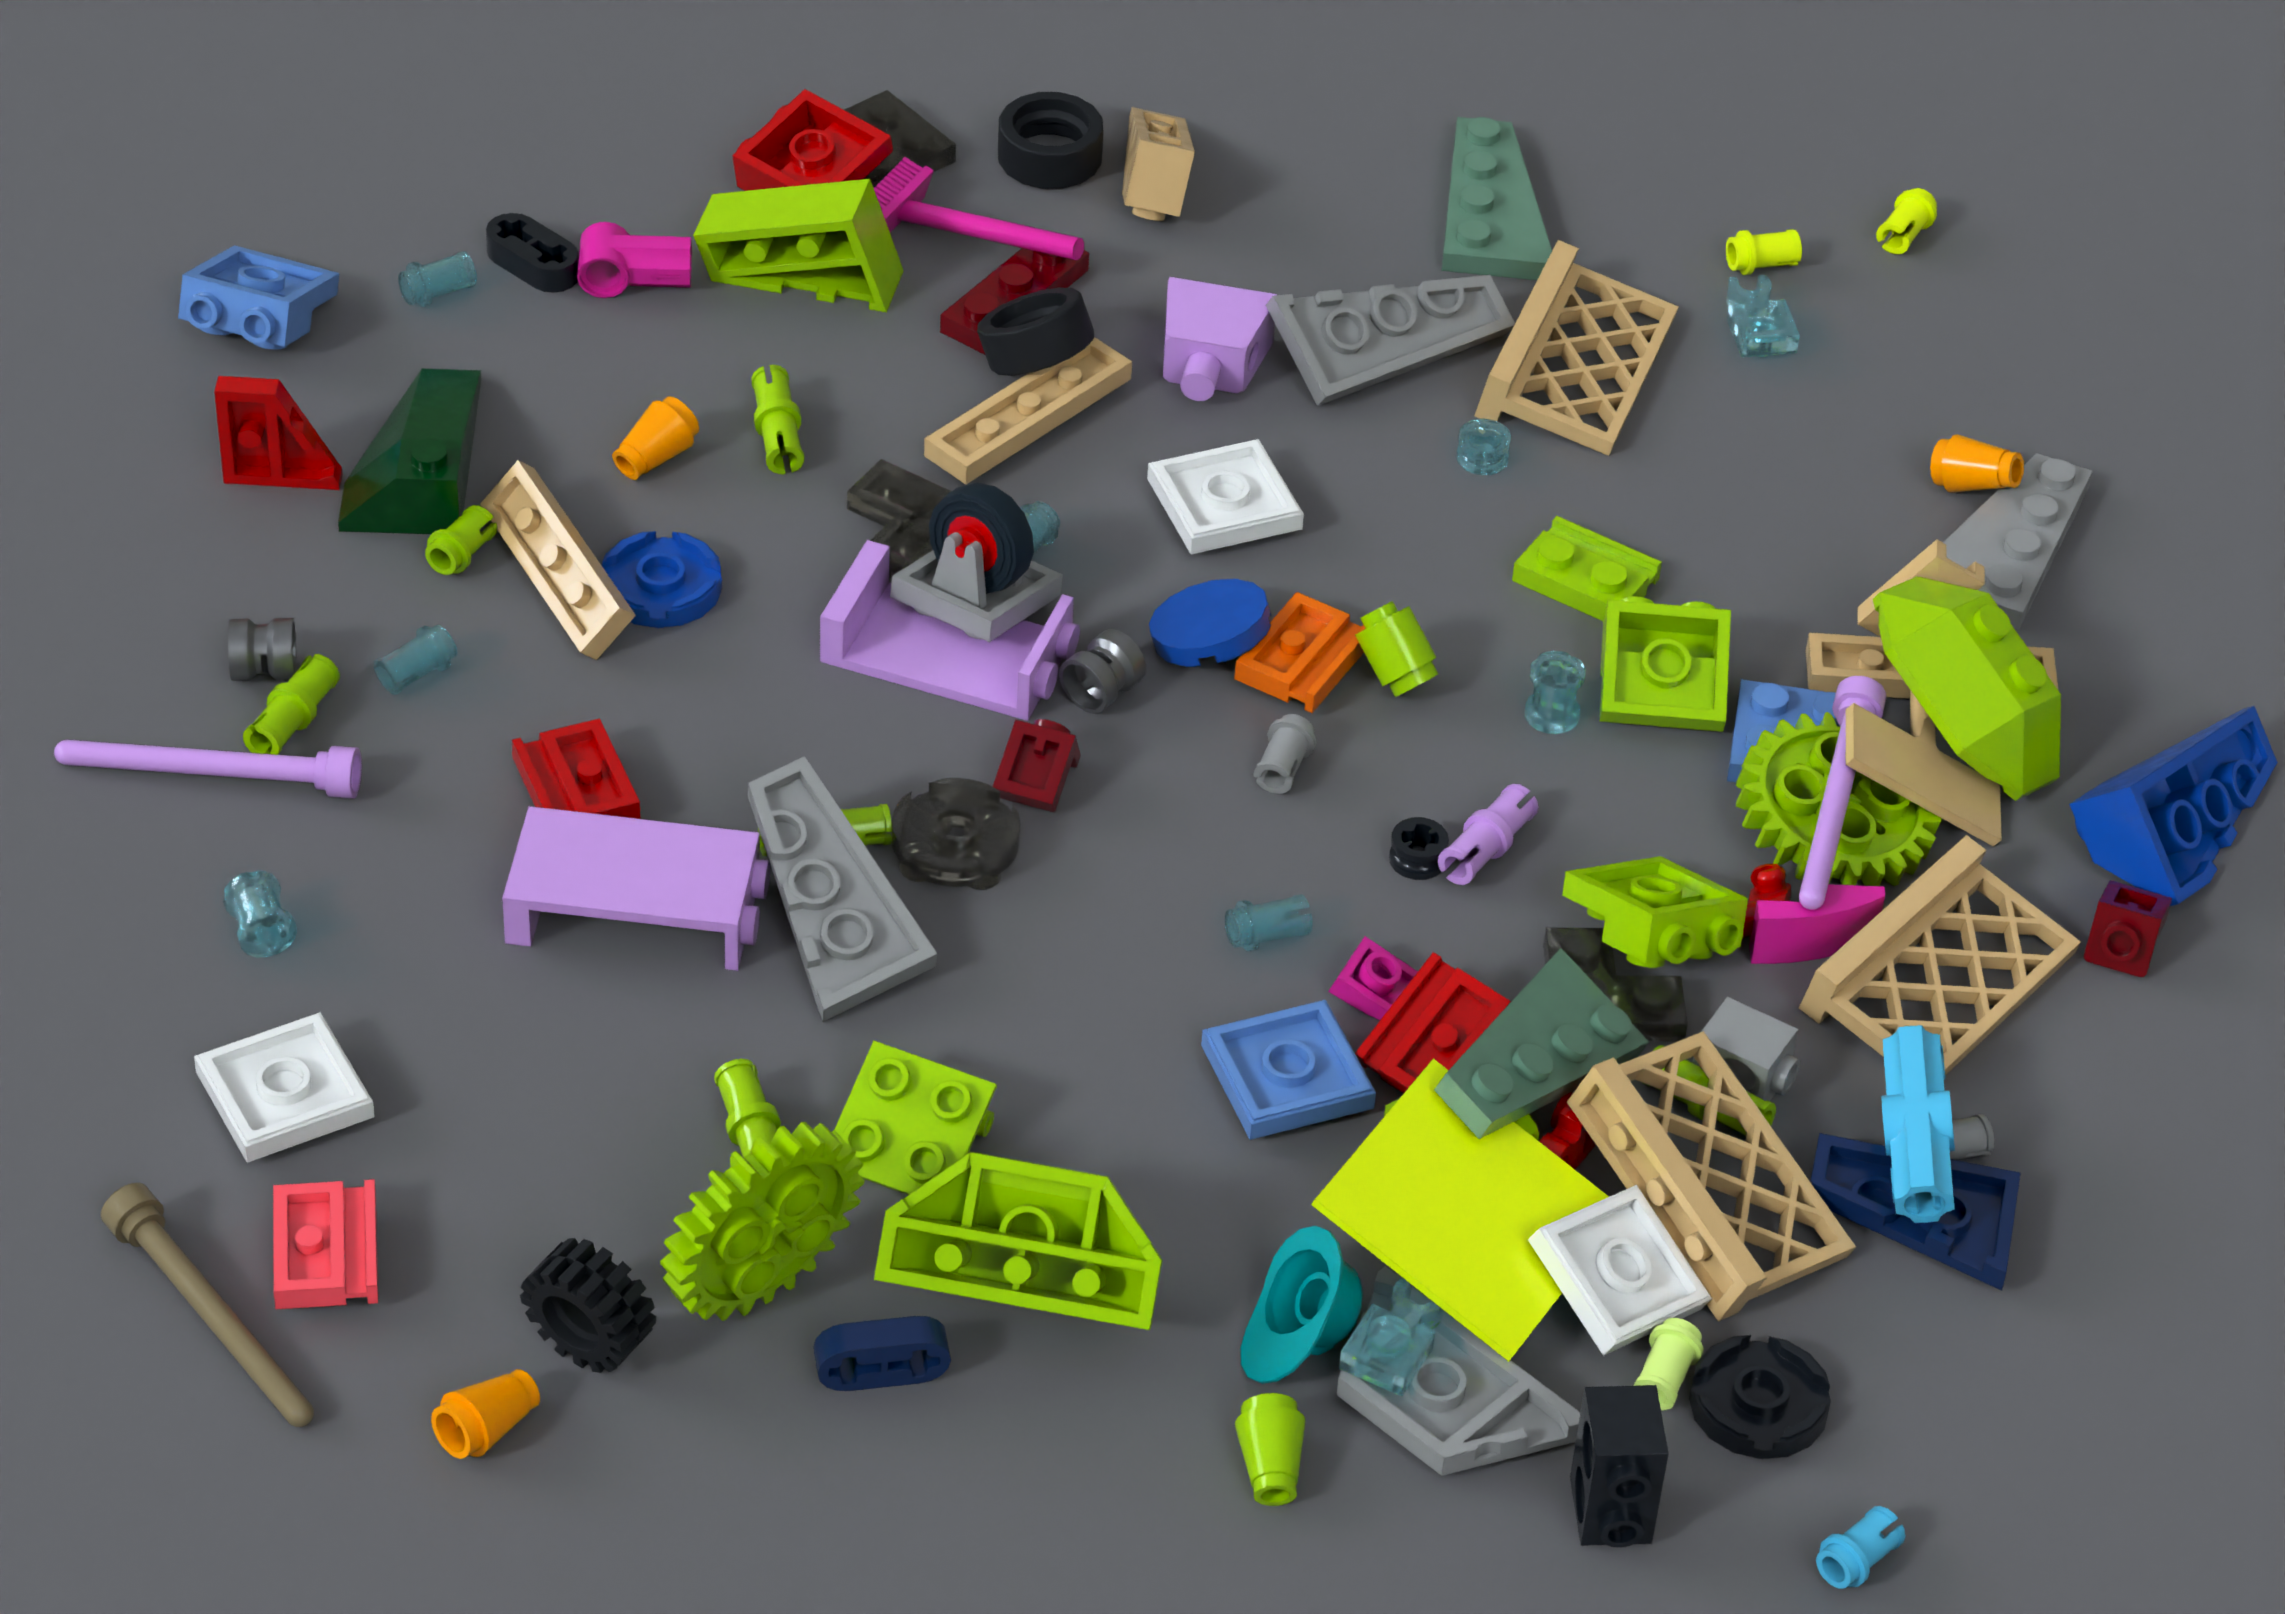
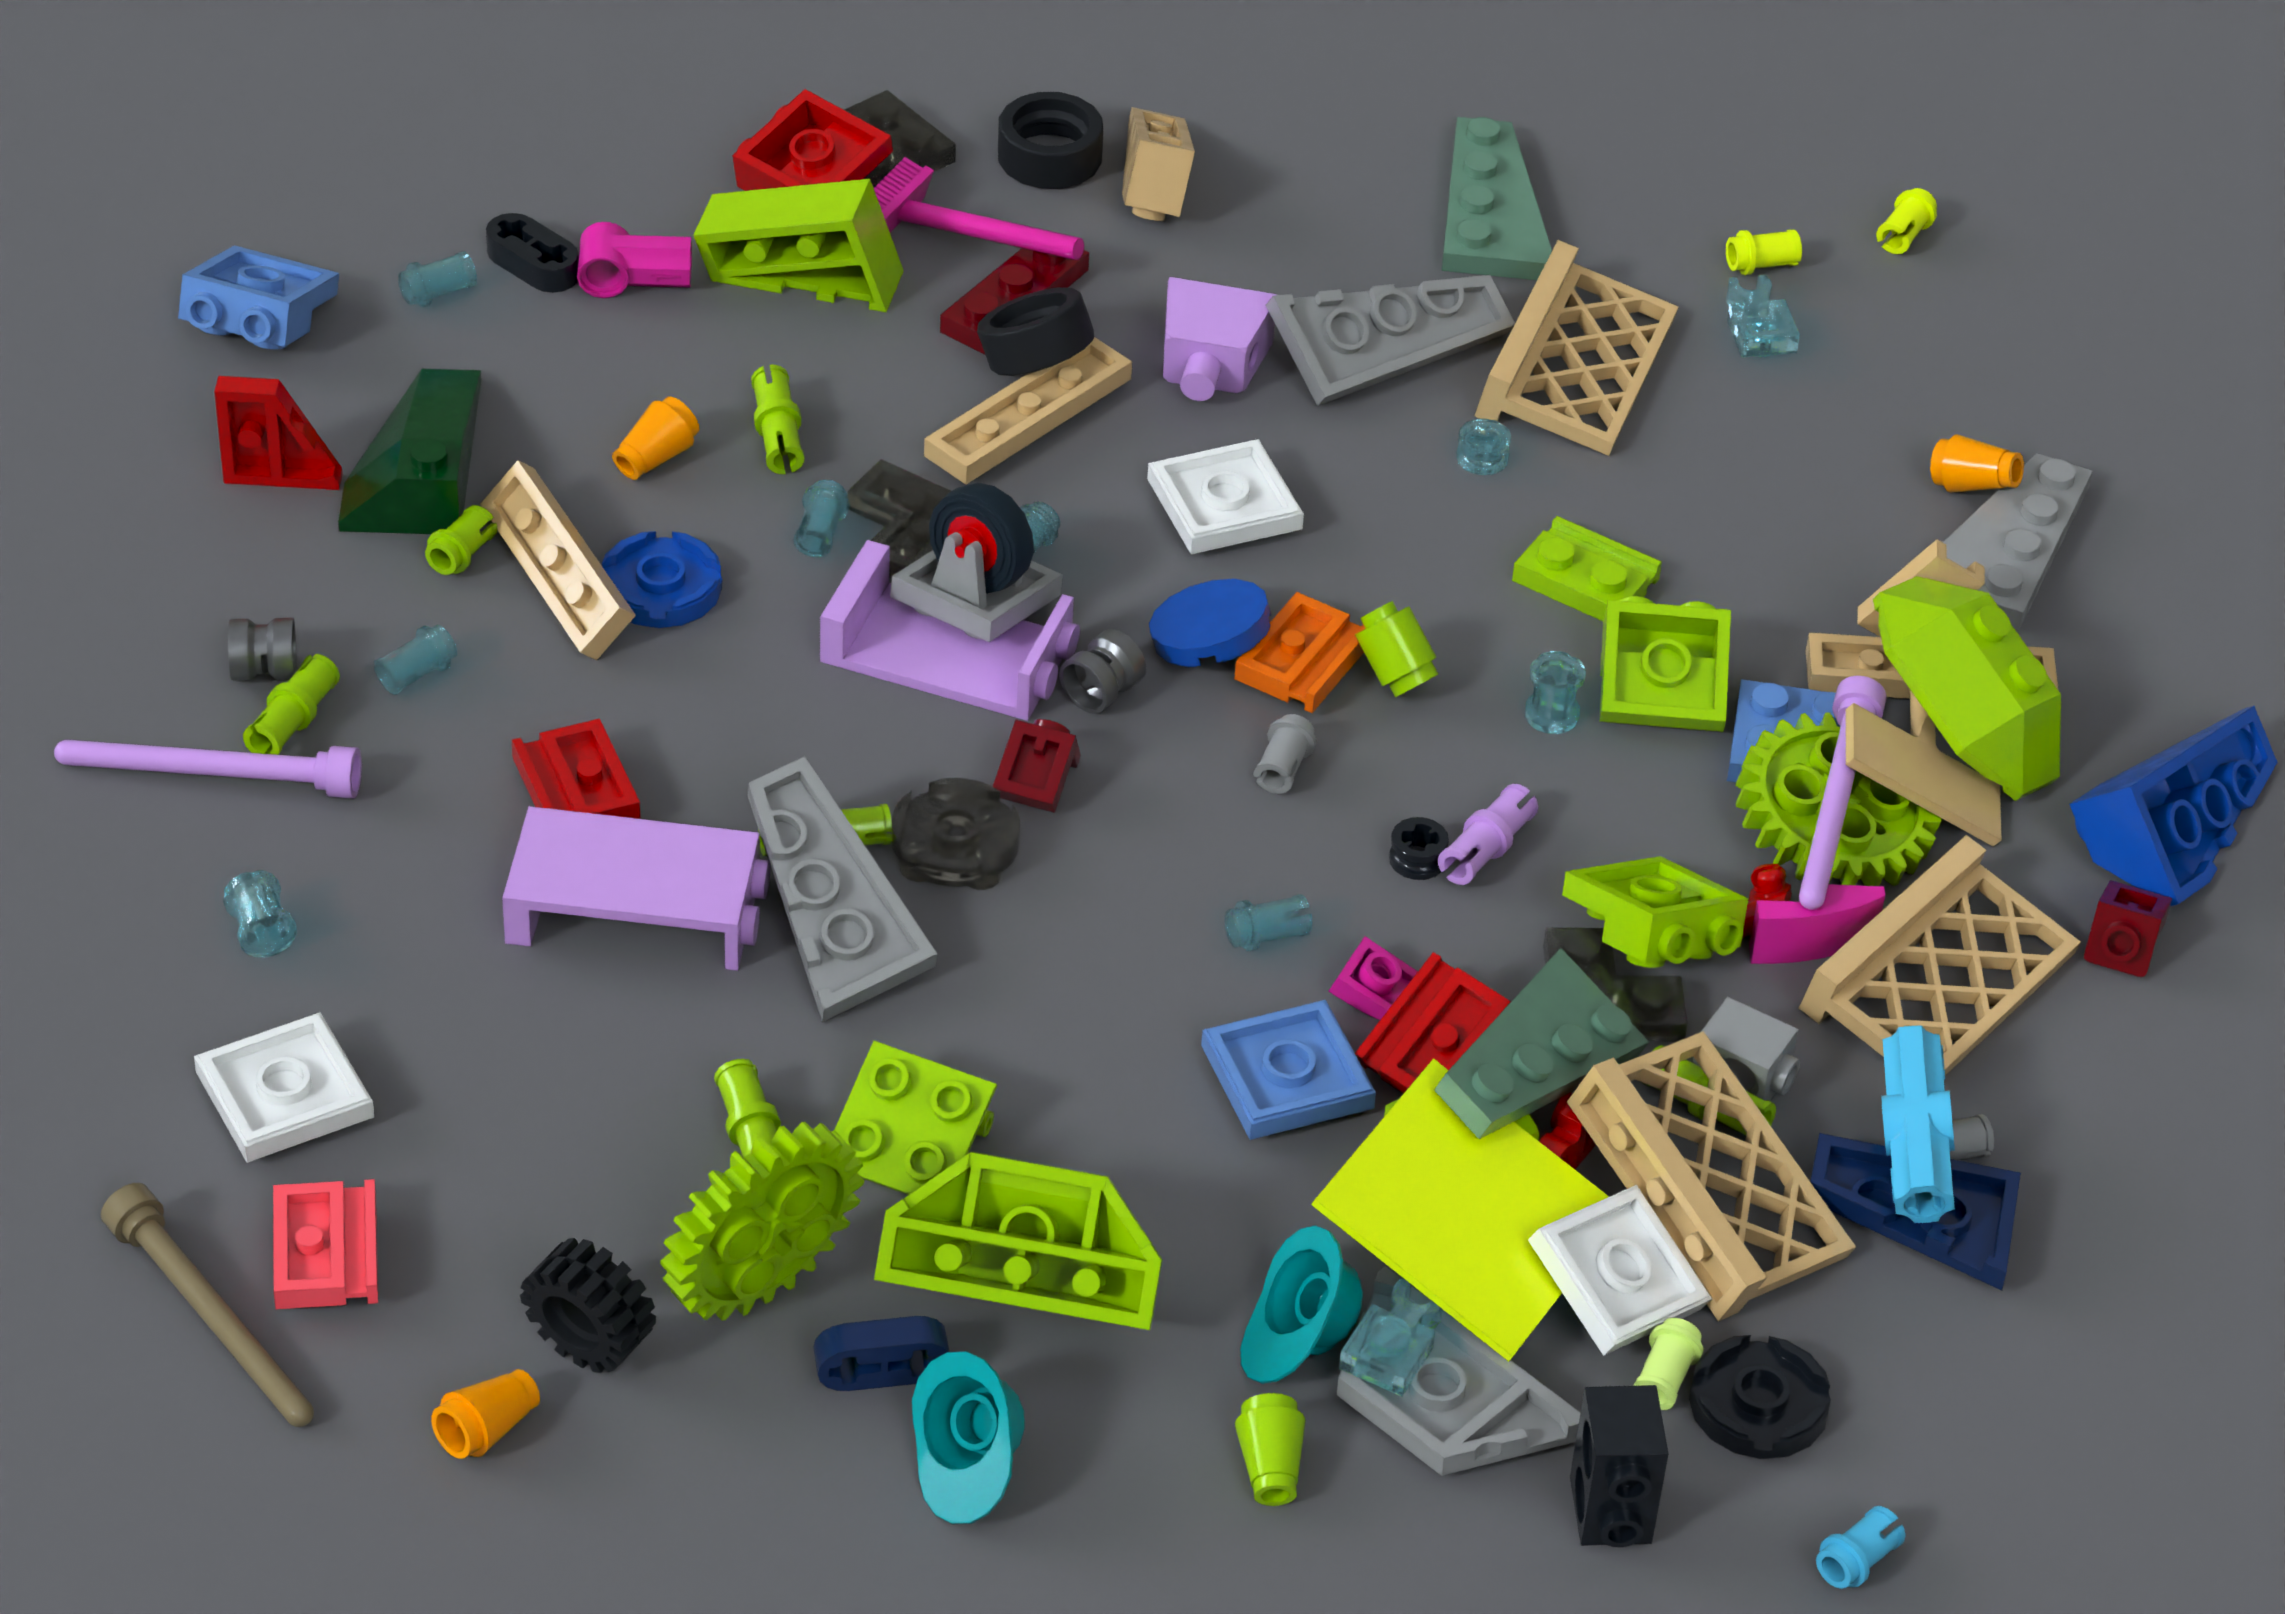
(824, 507): none -> clear light blue pin
(965, 1436): none -> teal piece

